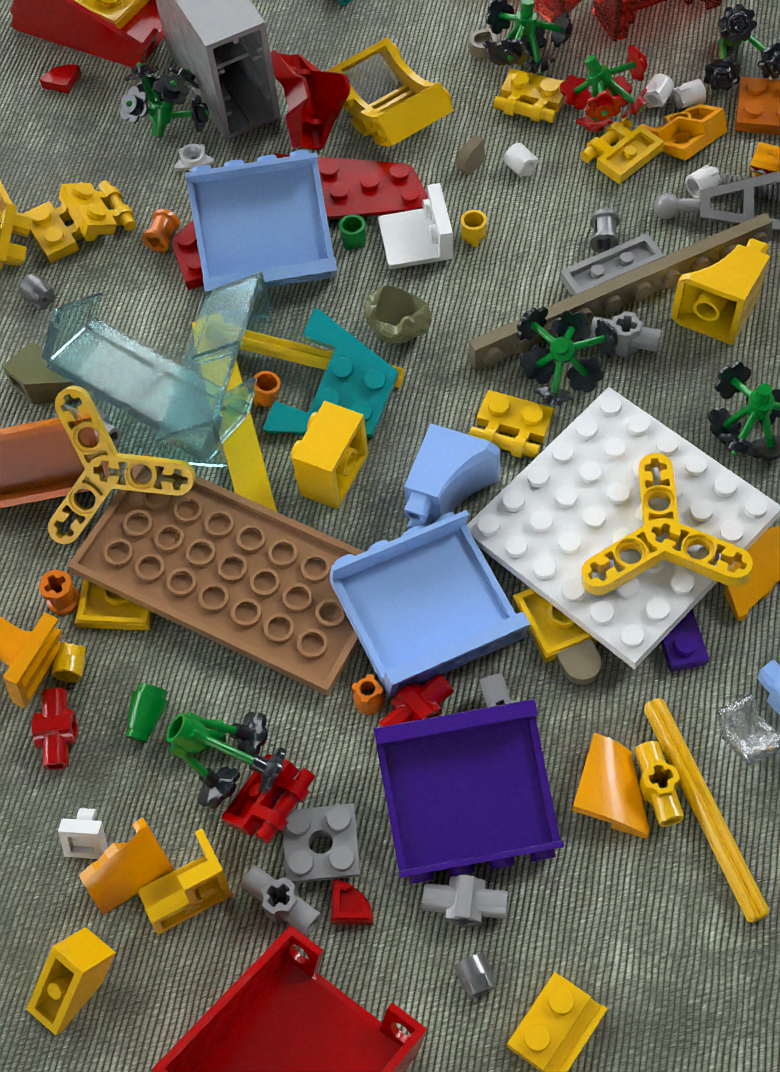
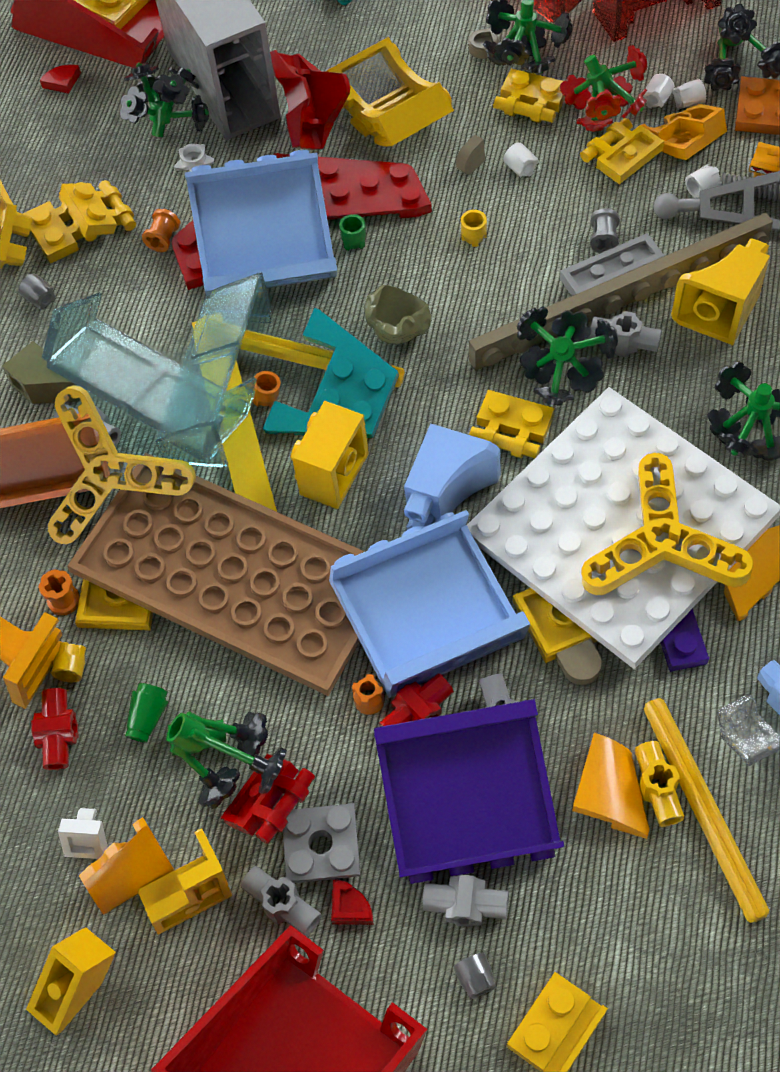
(418, 234): white bracket -> none

